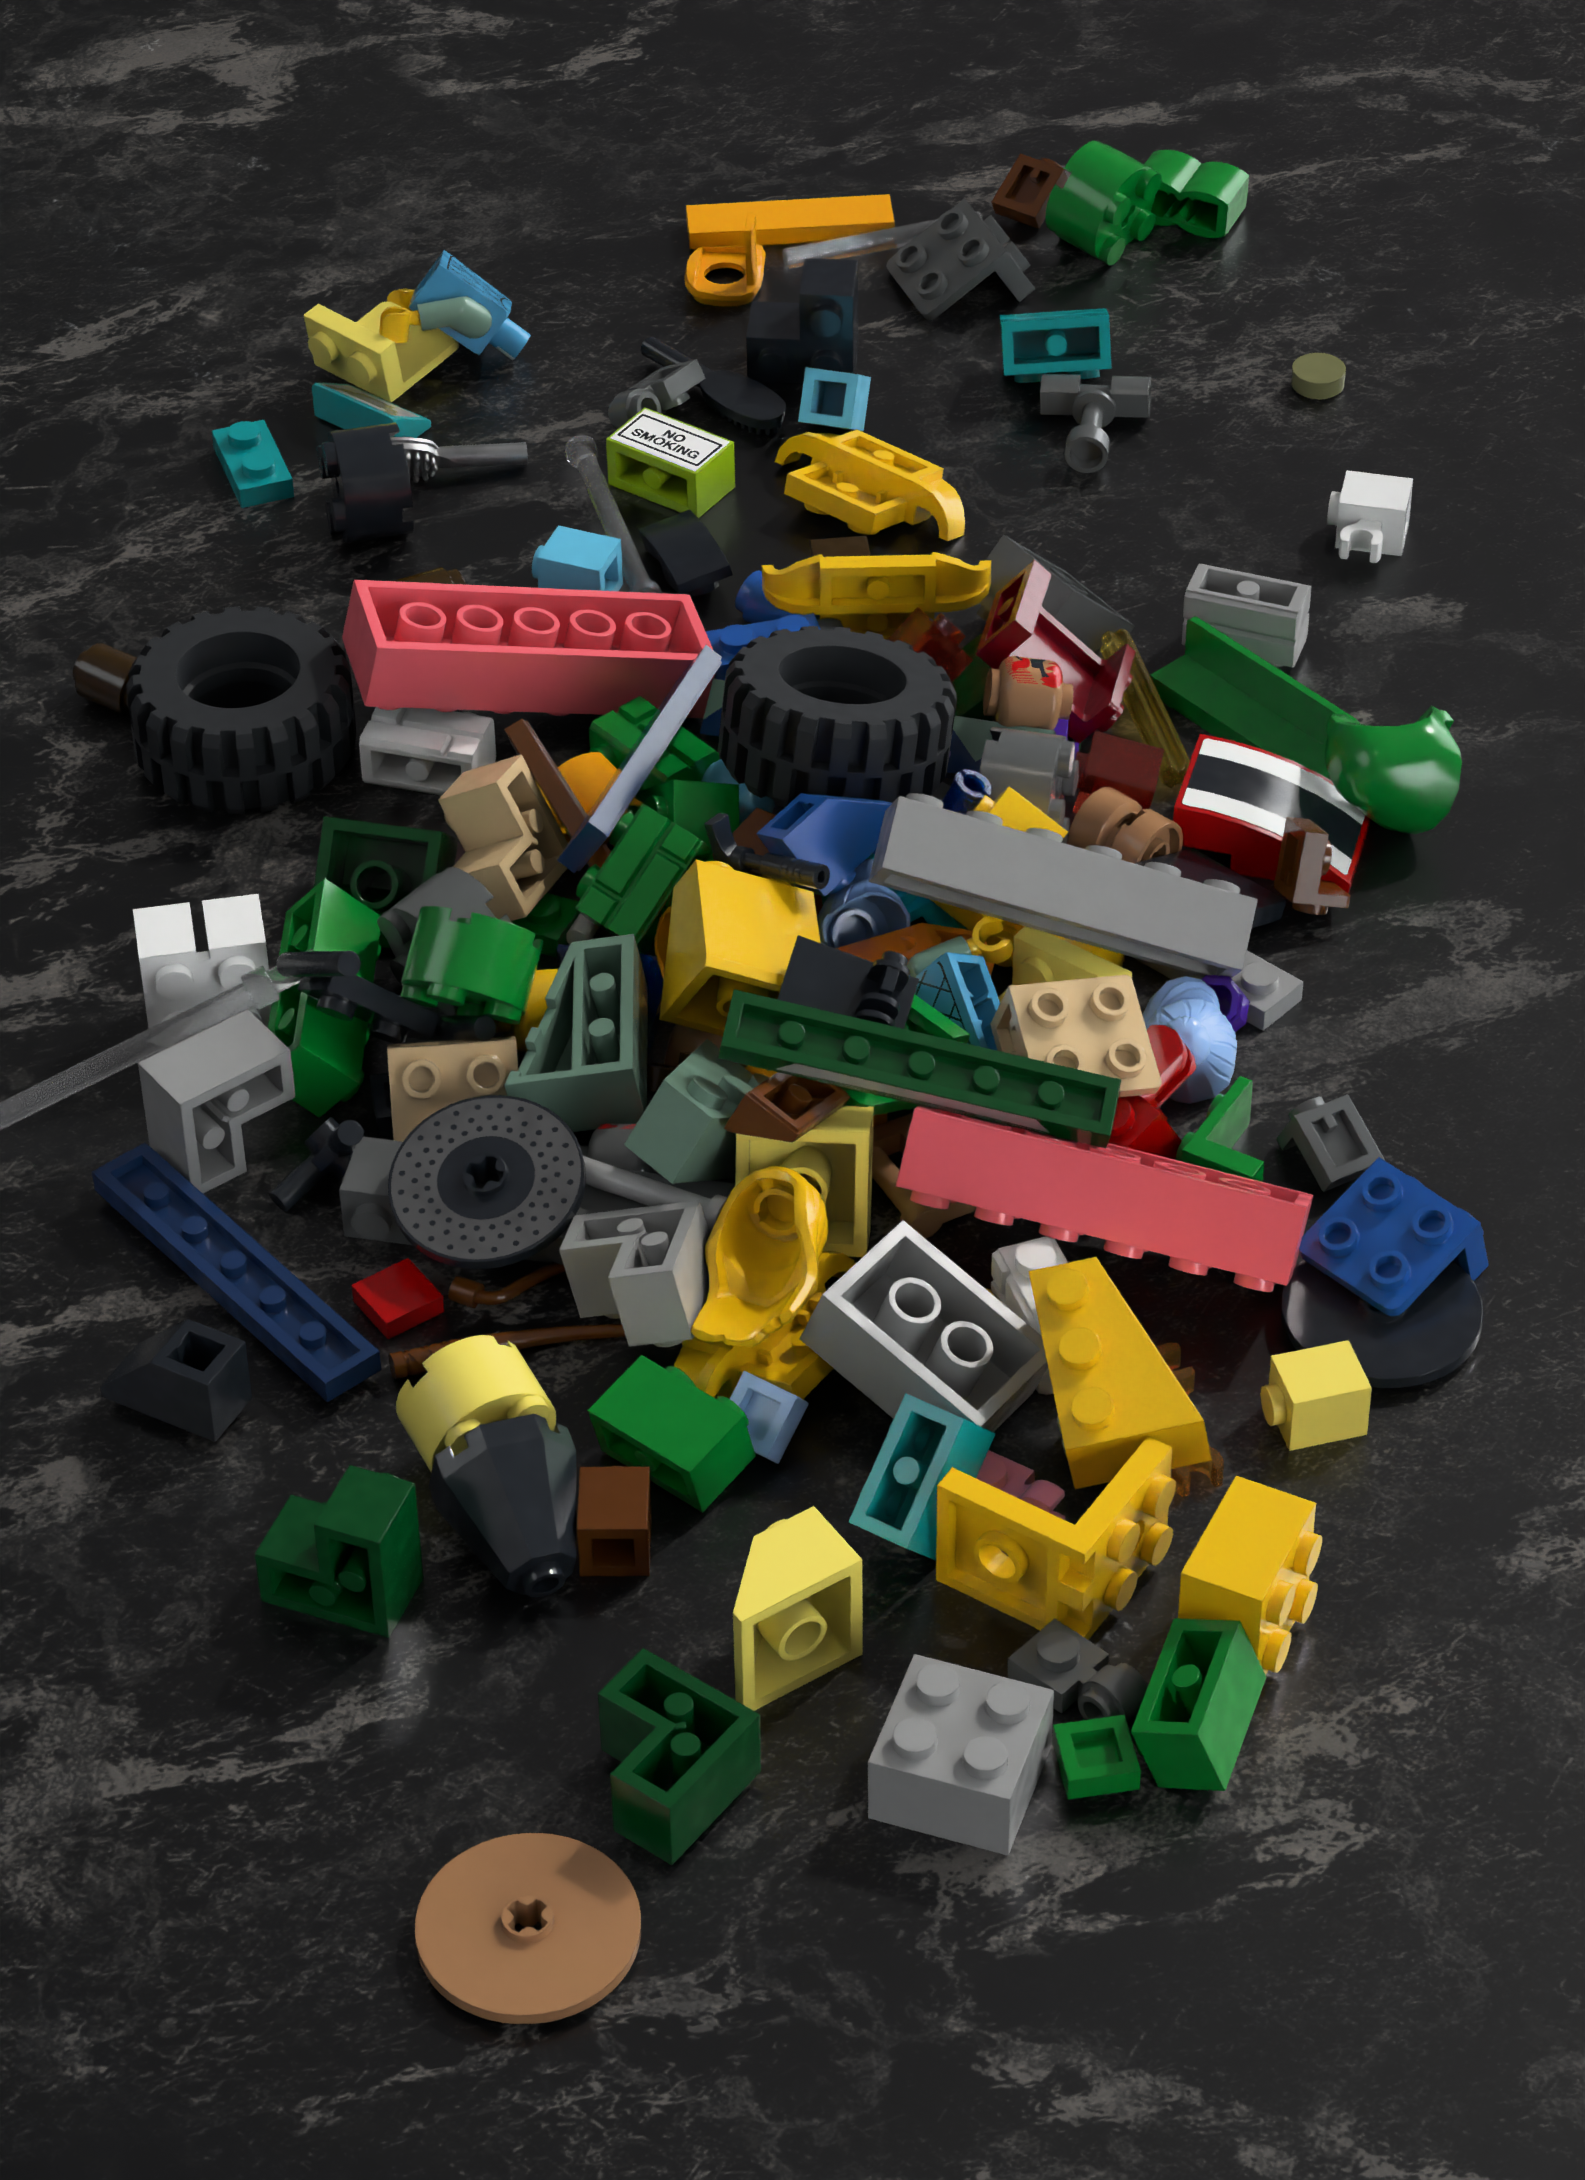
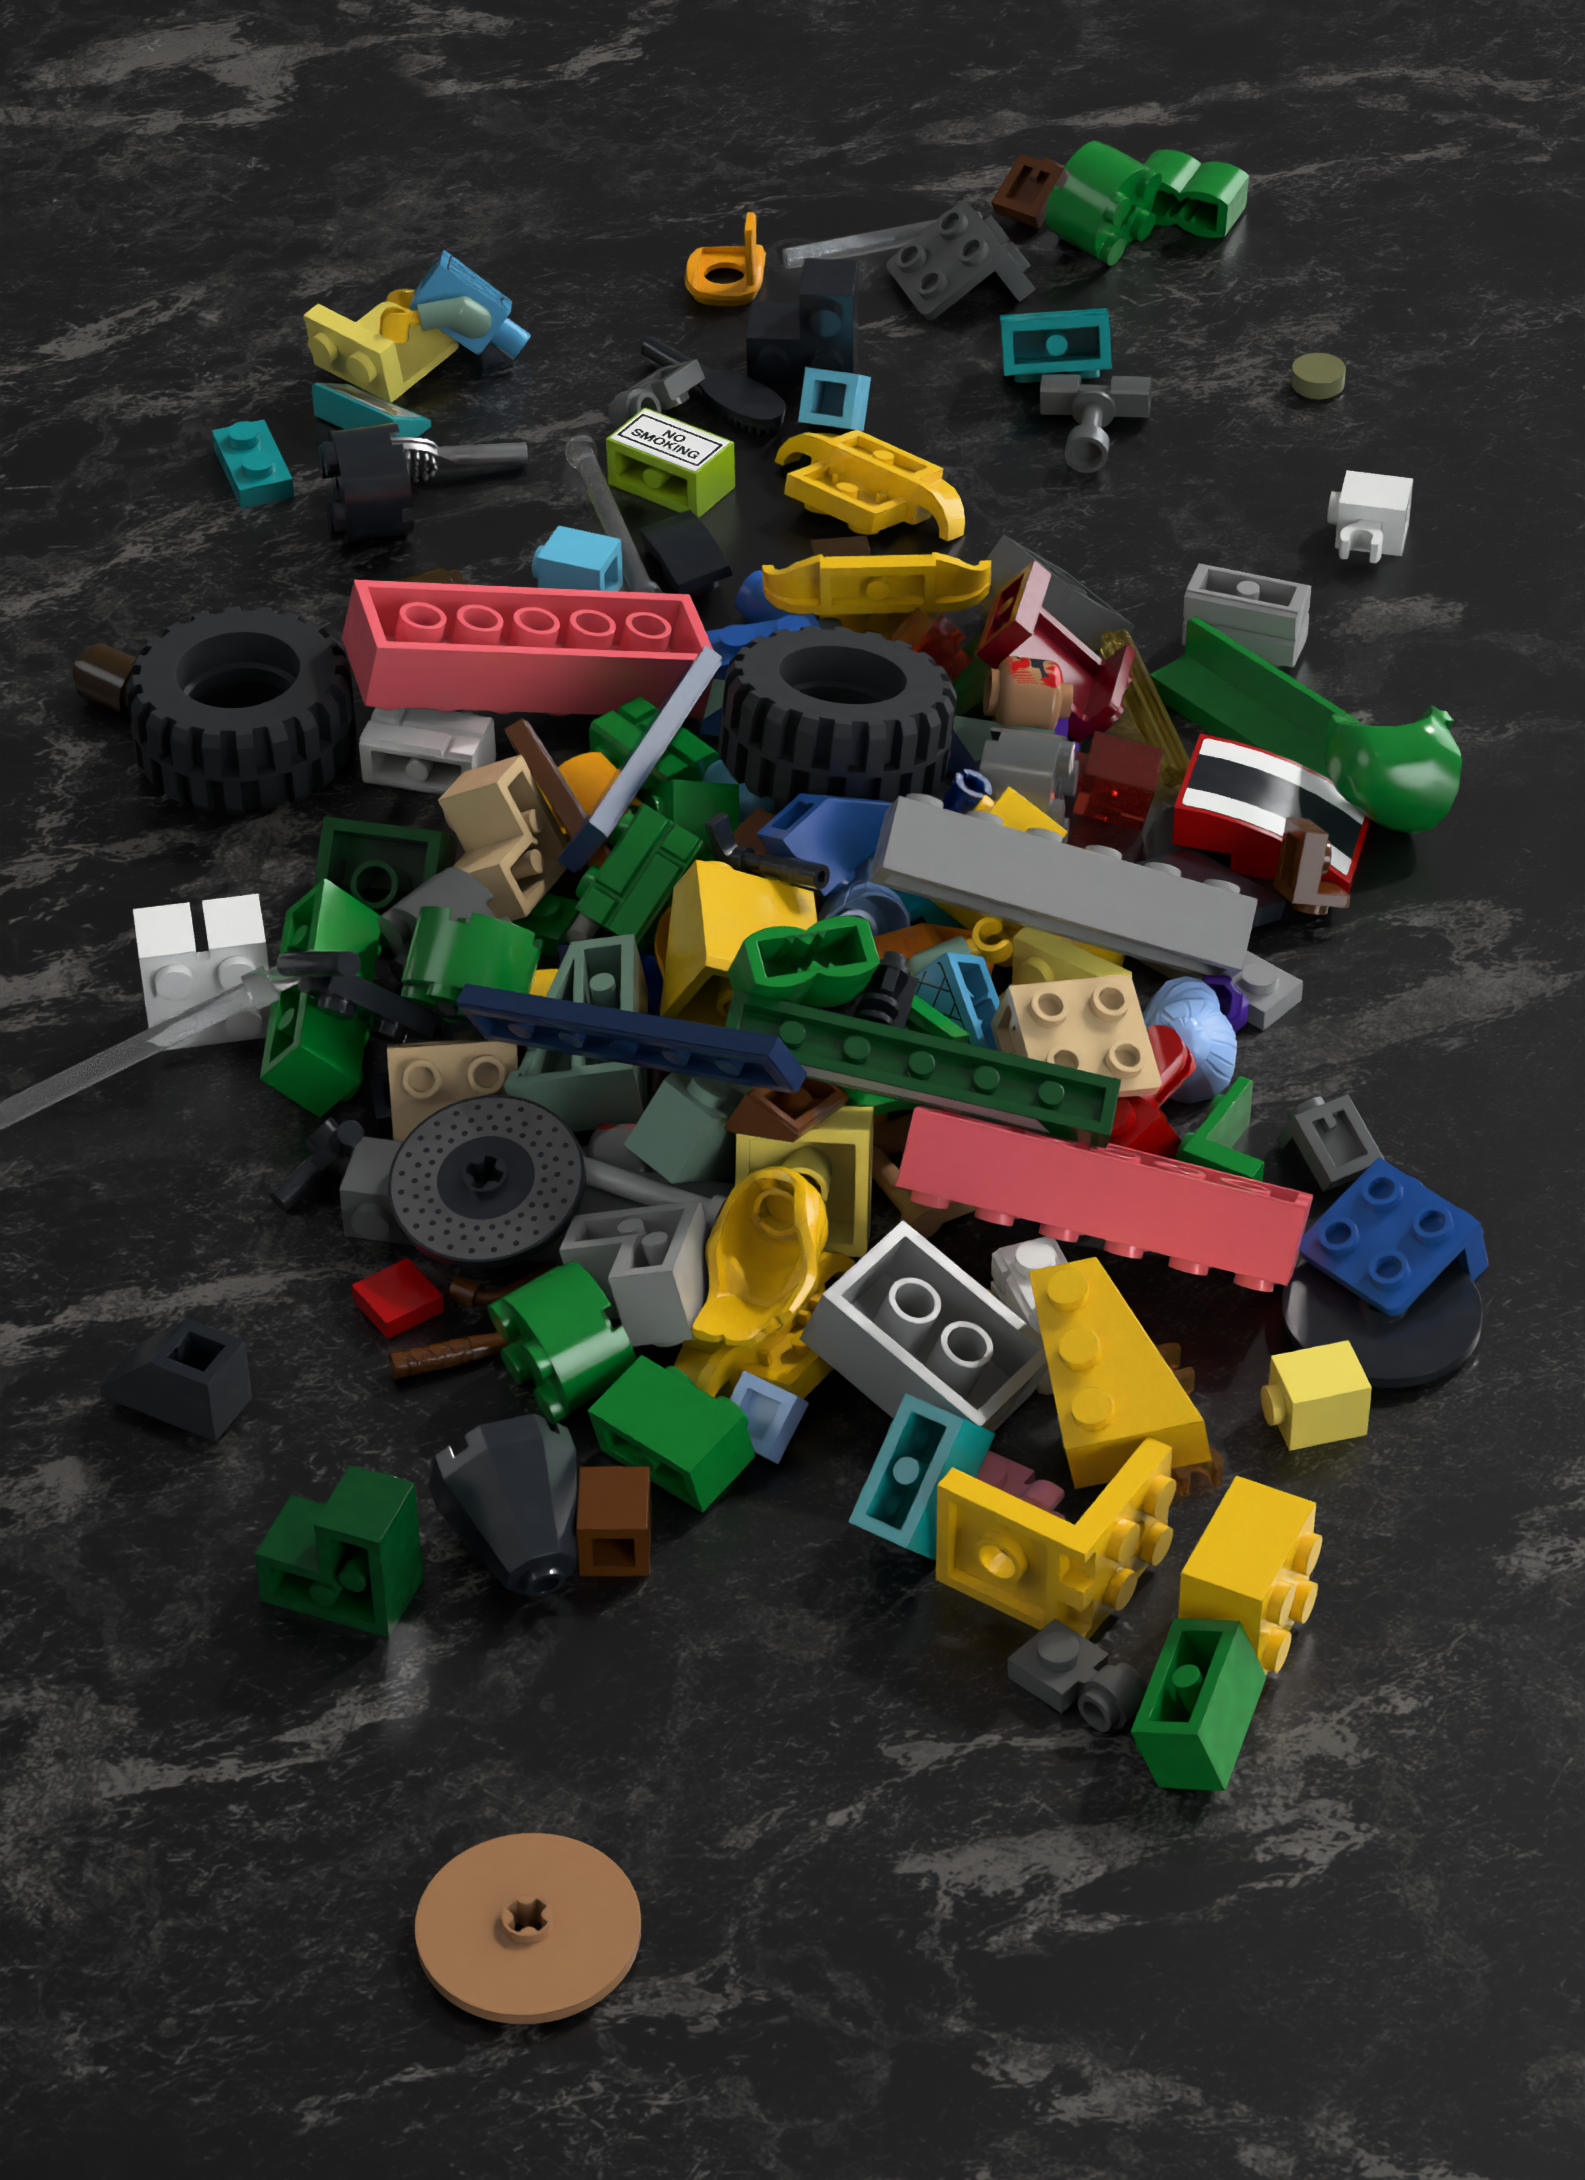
(207, 1089): light grey brick -> none
(237, 1272): dark blue plate -> none
(468, 1387): light yellow brick -> none
(561, 1339): none -> green brick
(632, 1038): none -> dark blue tile
(680, 1753): dark green brick -> none
(788, 220): light orange tile -> none
(795, 1608): light yellow slope -> none
(809, 966): none -> green brick
(960, 1754): light grey brick -> none
(1096, 1757): green plate -> none
(1122, 824): medium nougat wheel -> none

